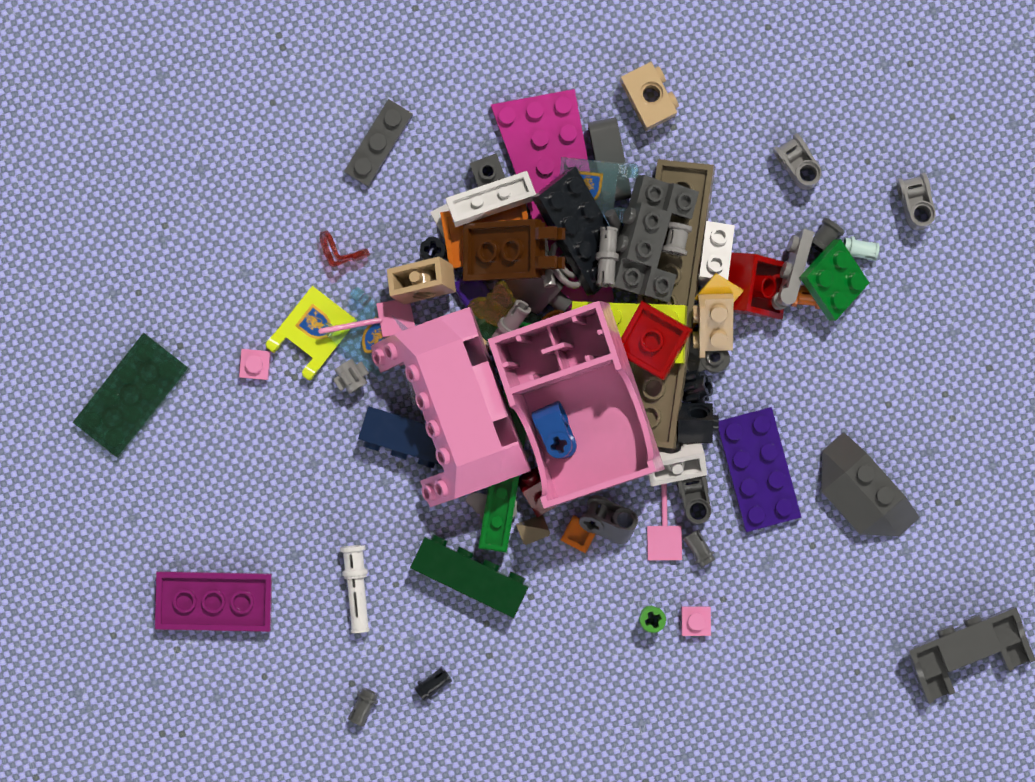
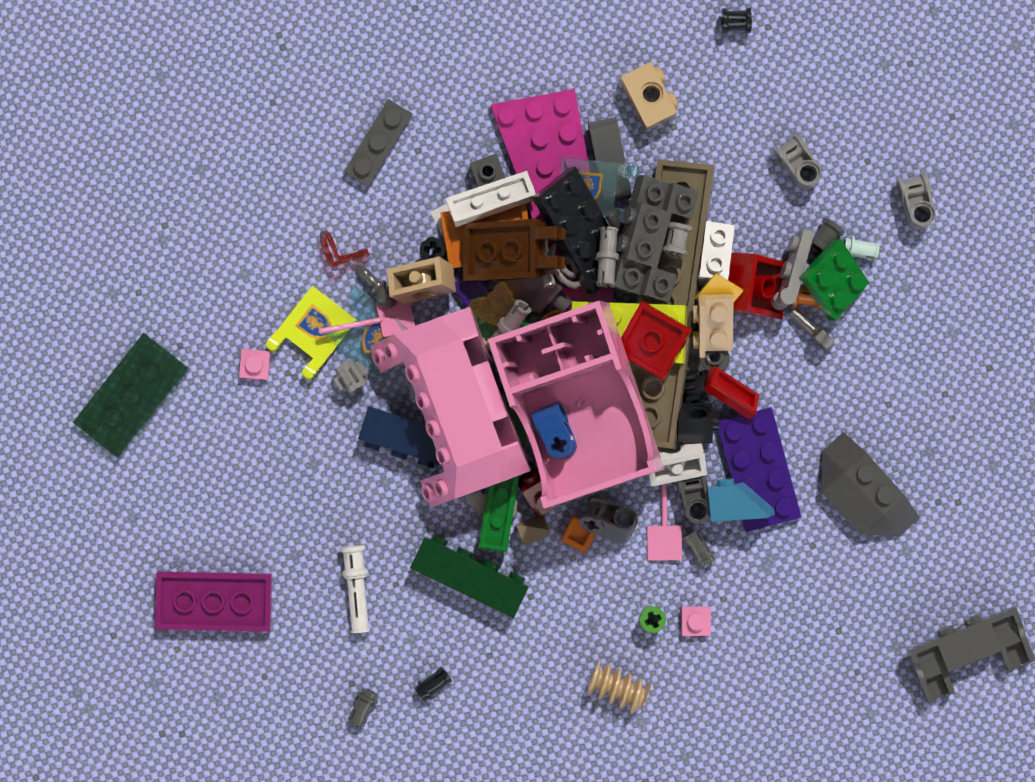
(378, 290): none -> dark grey bar
(618, 688): none -> tan piece
(727, 25): none -> black bush
(732, 392): none -> red tile
(736, 502): none -> dark azure slope
(819, 336): none -> flat silver bar

